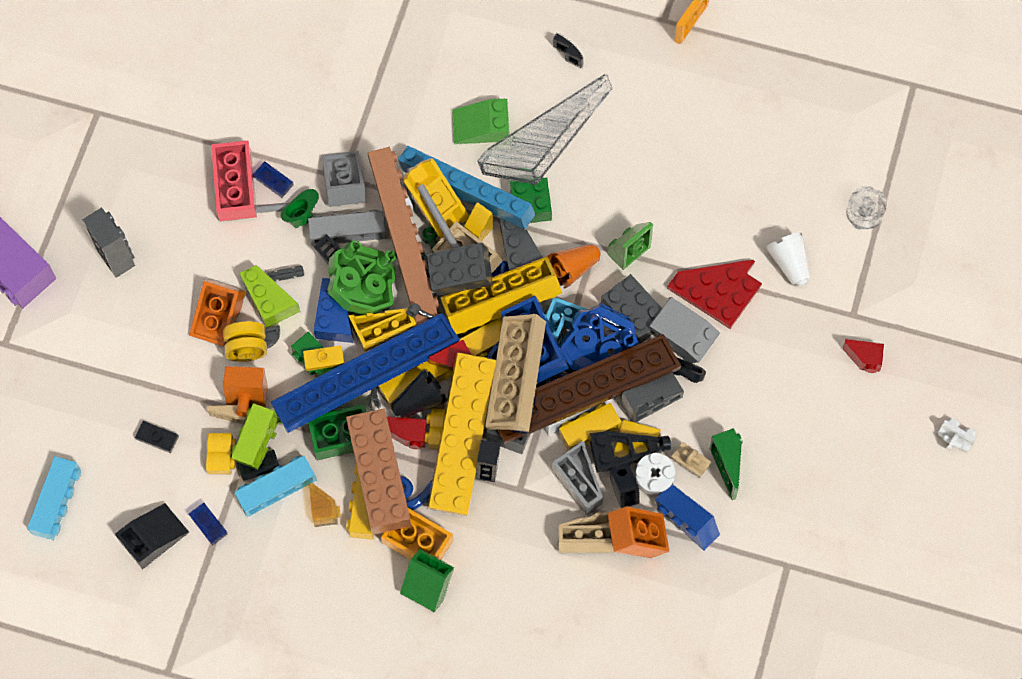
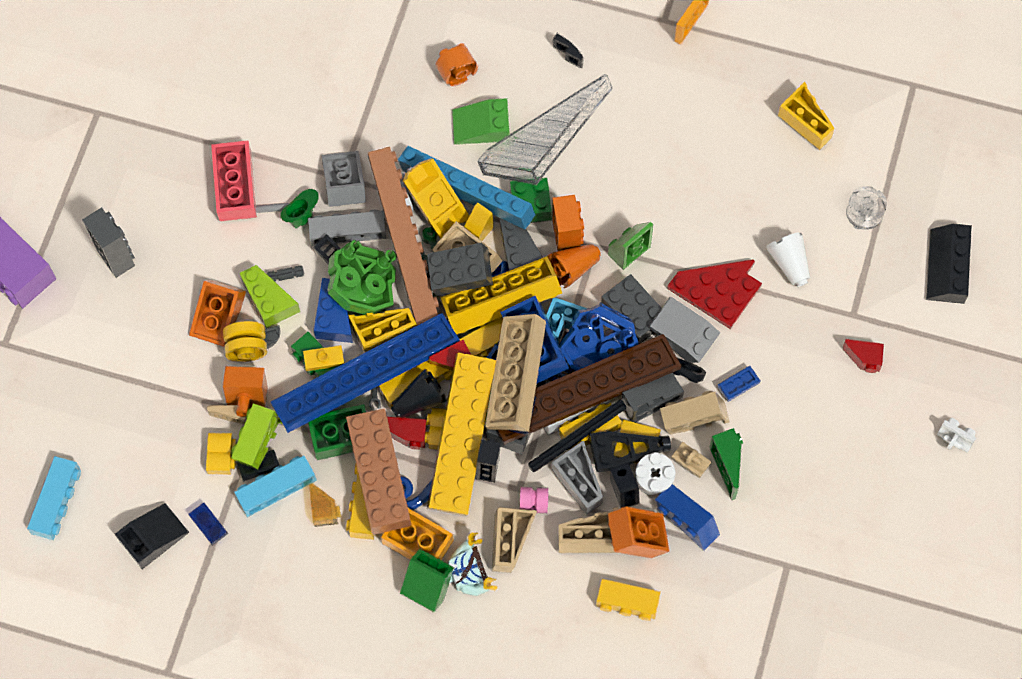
(156, 437): black plate -> none
(273, 179): clear blue plate -> none
(415, 309): dark grey hand -> none
(438, 217): light grey bar -> none
(456, 64): none -> orange brick
(469, 570): none -> torso
(509, 535): none -> tan wedge
(534, 499): none -> bright pink wheel
(567, 222): none -> orange brick
(577, 436): none -> black axle
(628, 599): none -> yellow brick
(694, 412): none -> tan wedge
(738, 383): none -> blue plate
(806, 117): none -> yellow wedge
(949, 263): none -> black slope

